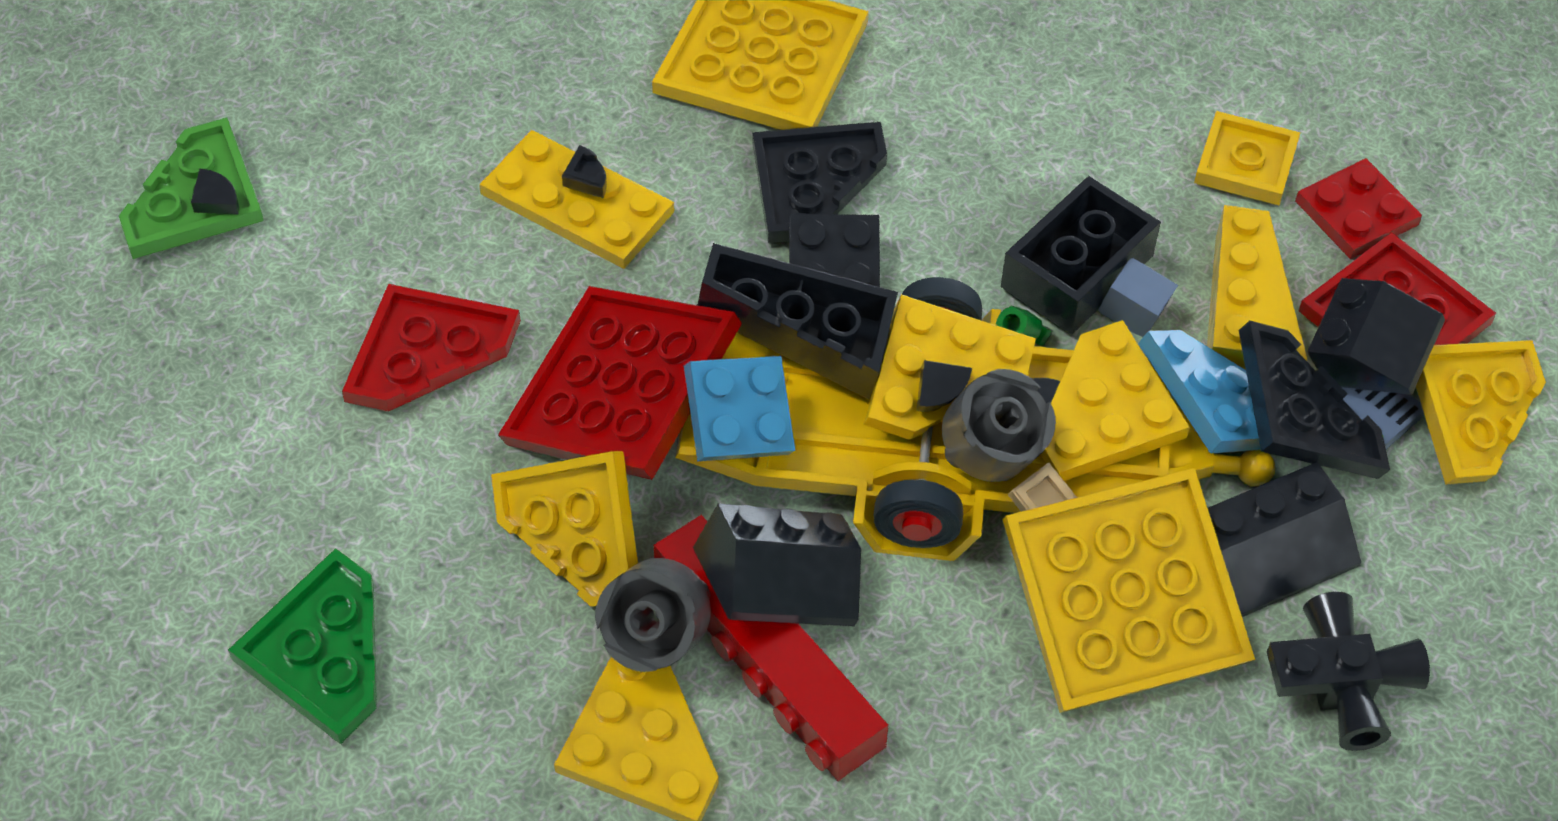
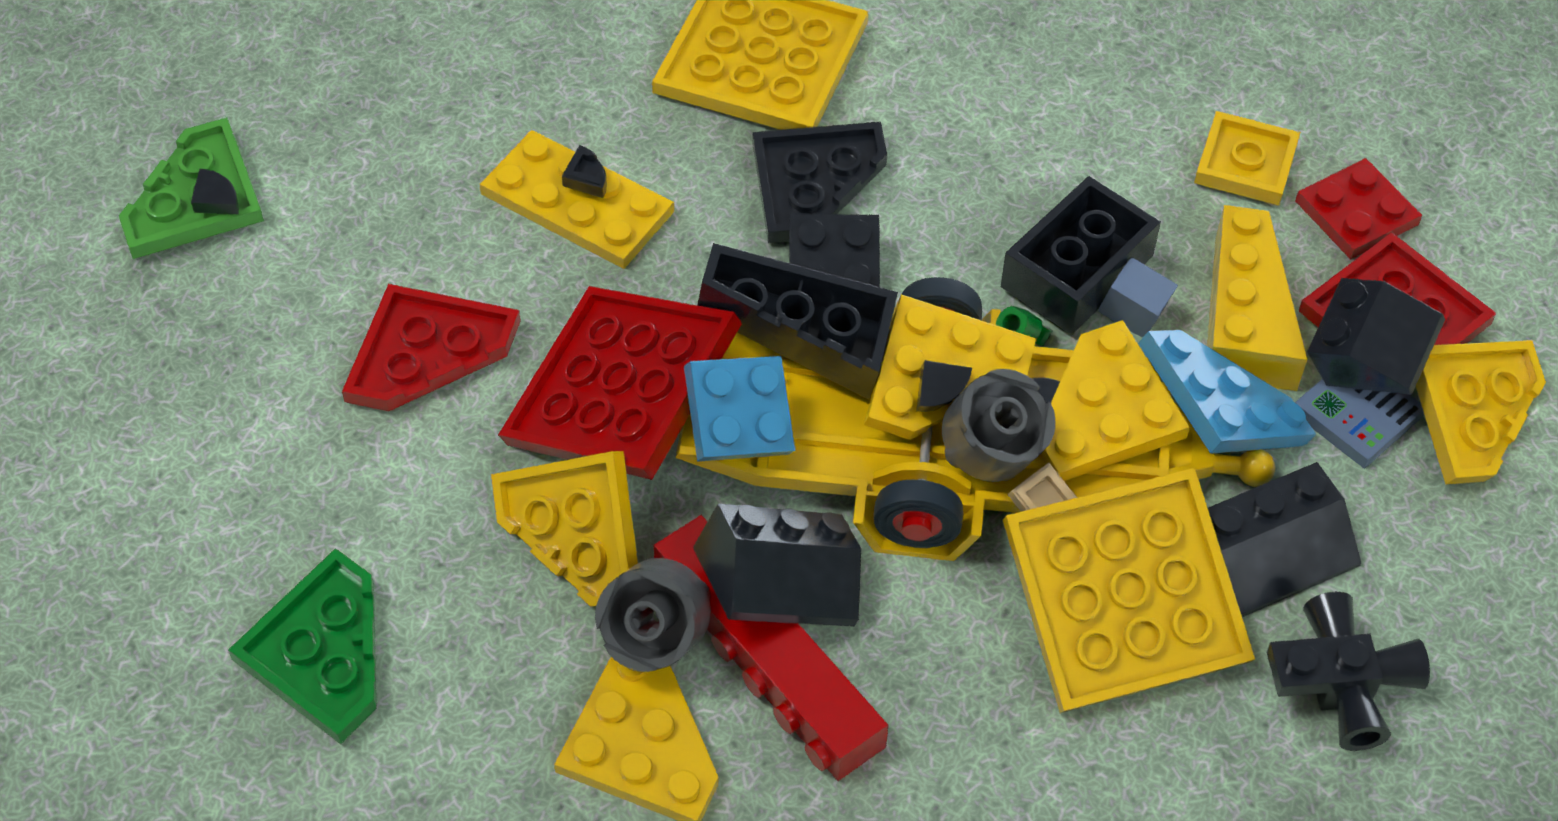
(1303, 408): black plate -> none

